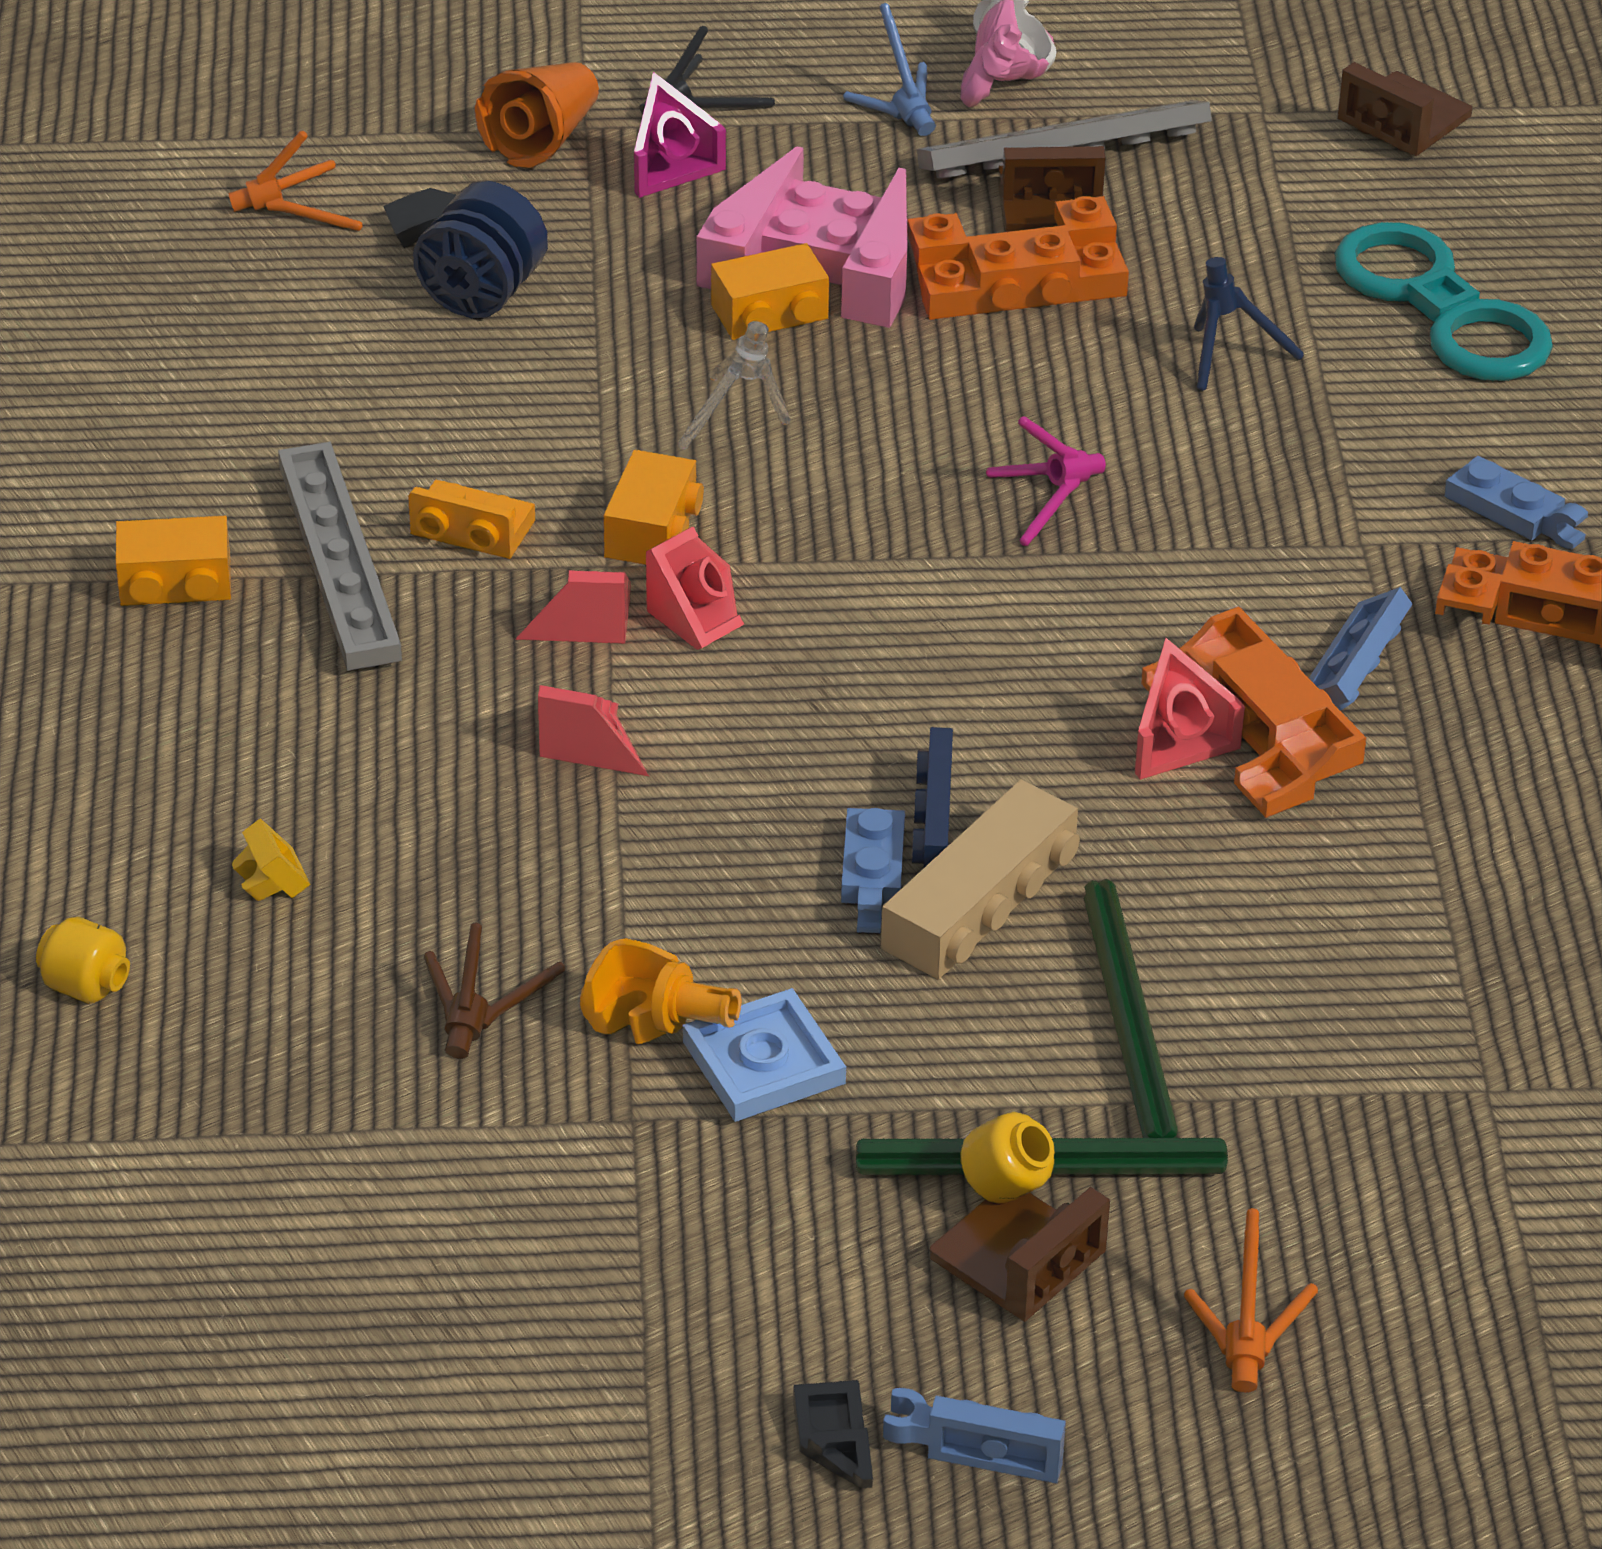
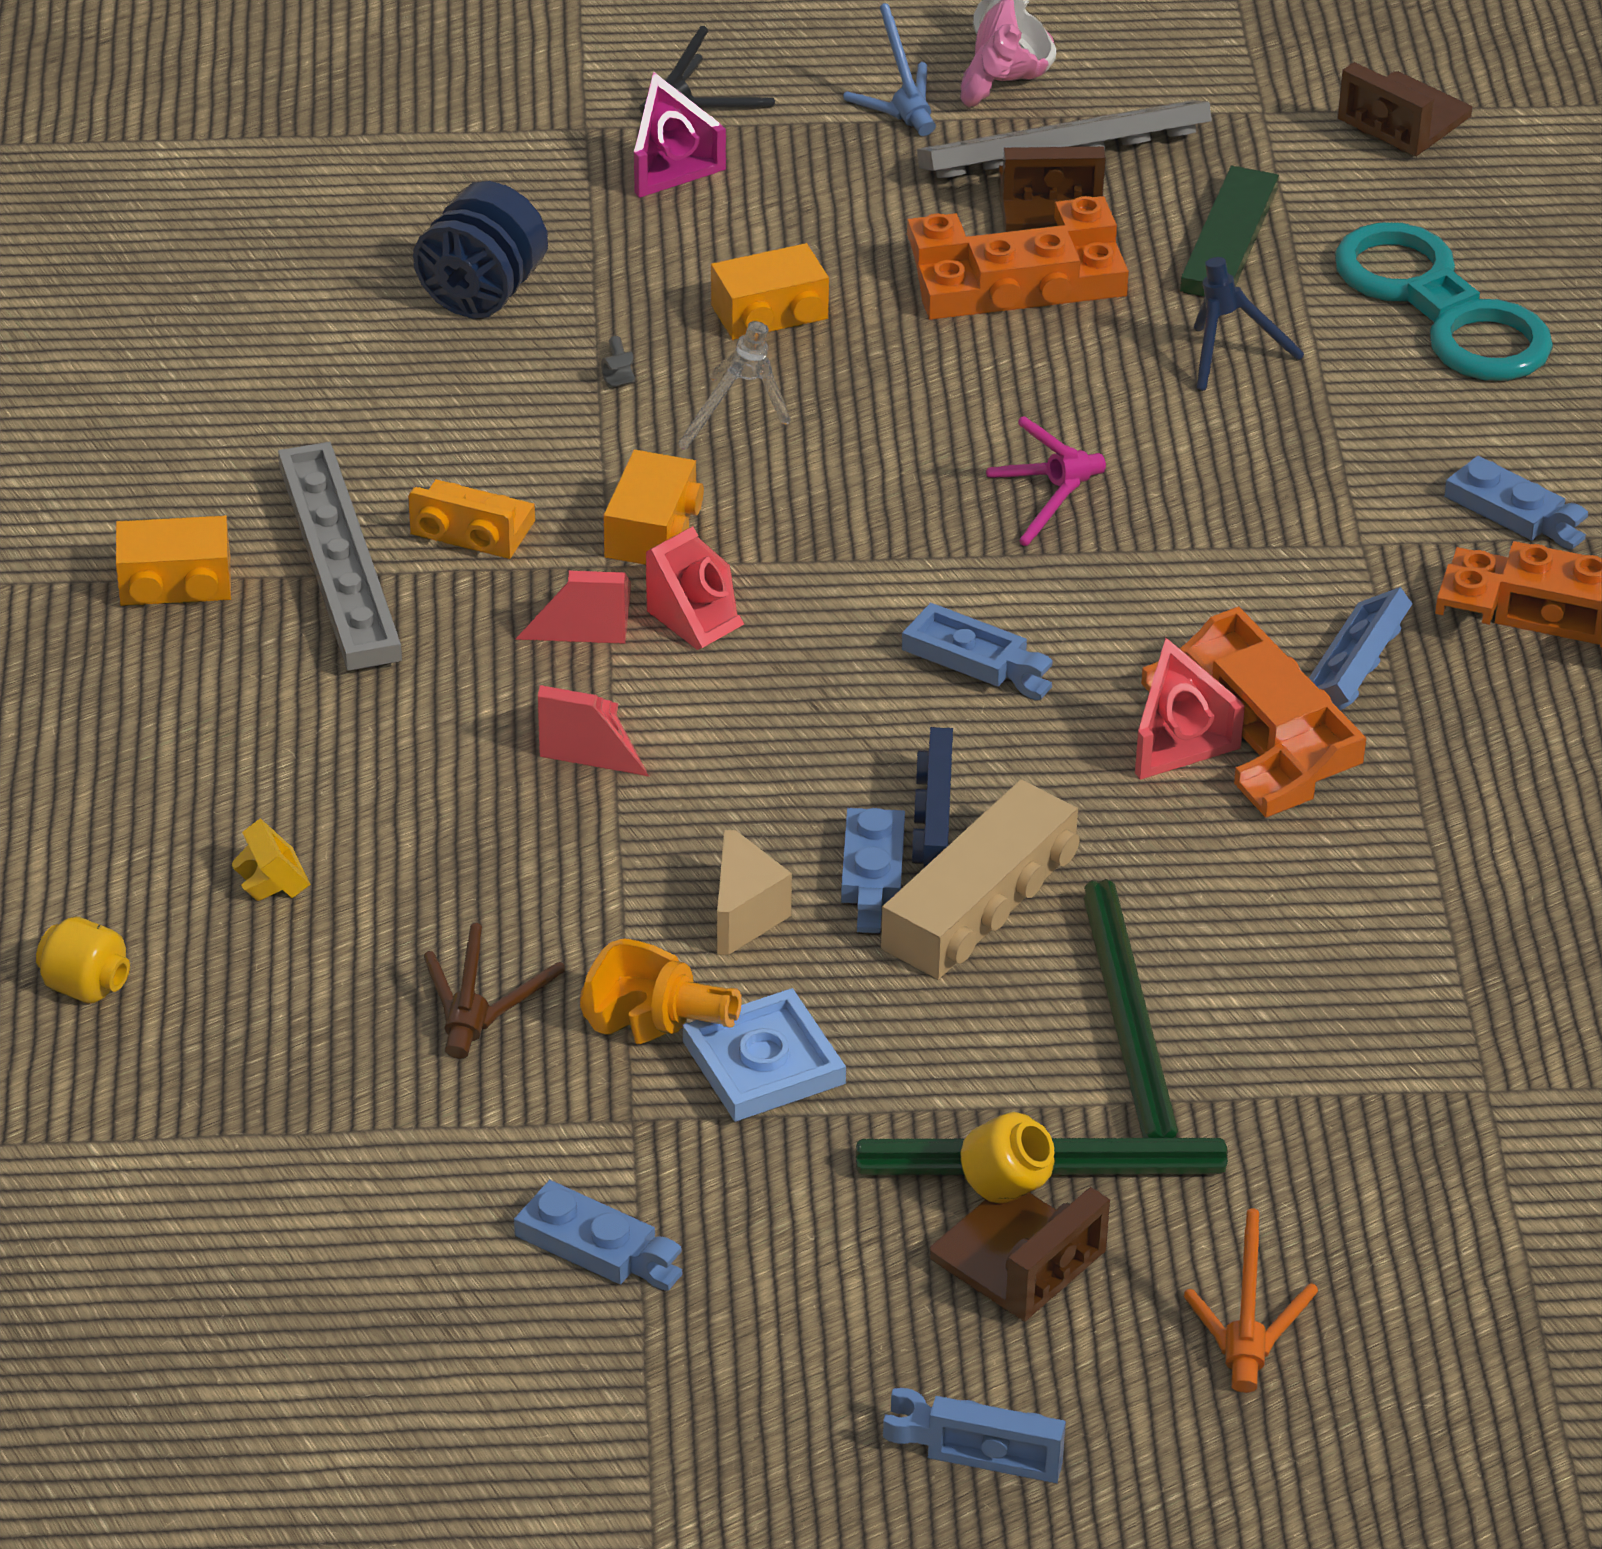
(266, 189): orange plant -> none
(415, 213): black slope -> none
(534, 110): orange cone -> none
(597, 1237): none -> medium blue plate
(617, 367): none -> dark grey hand
(752, 893): none -> tan slope
(833, 1429): black slope -> none
(850, 233): bright pink wedge -> none
(977, 650): none -> medium blue plate
(1231, 225): none -> dark green tile

